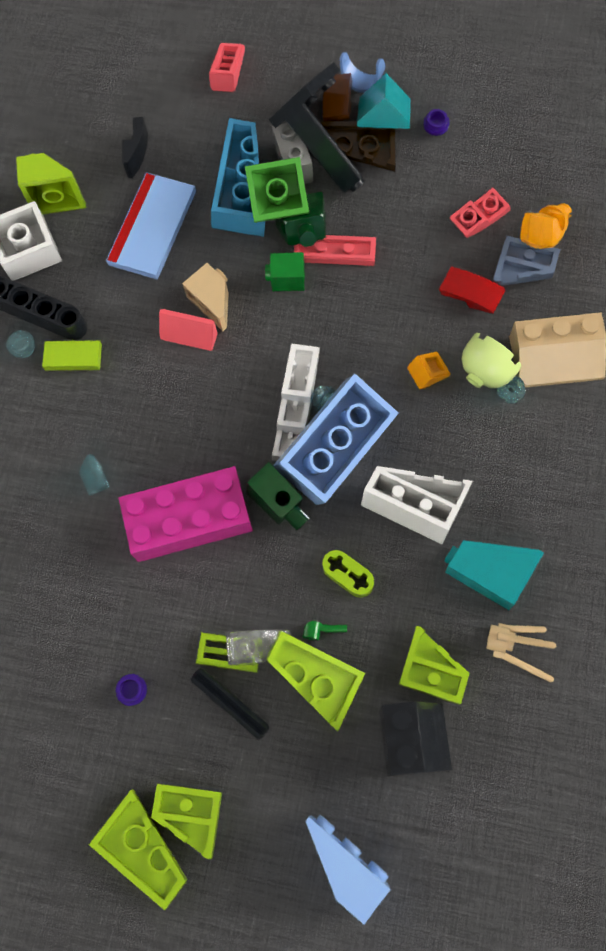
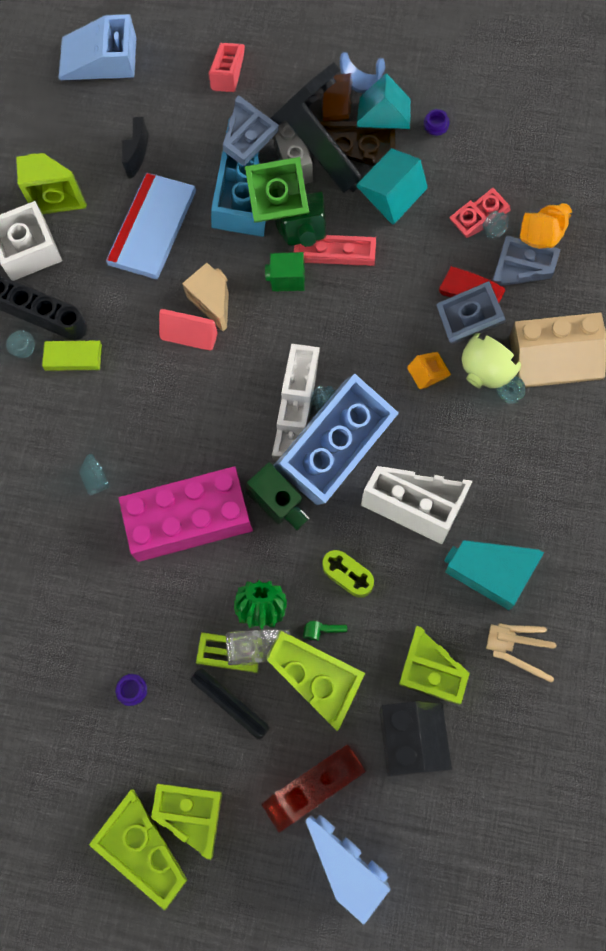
(99, 50): none -> light blue slope
(247, 132): none -> sand blue wing
(260, 604): none -> green gear
(313, 788): none -> clear red slope
(394, 184): none -> teal slope
(470, 313): none -> sand blue slope
(496, 224): none -> clear light blue plate

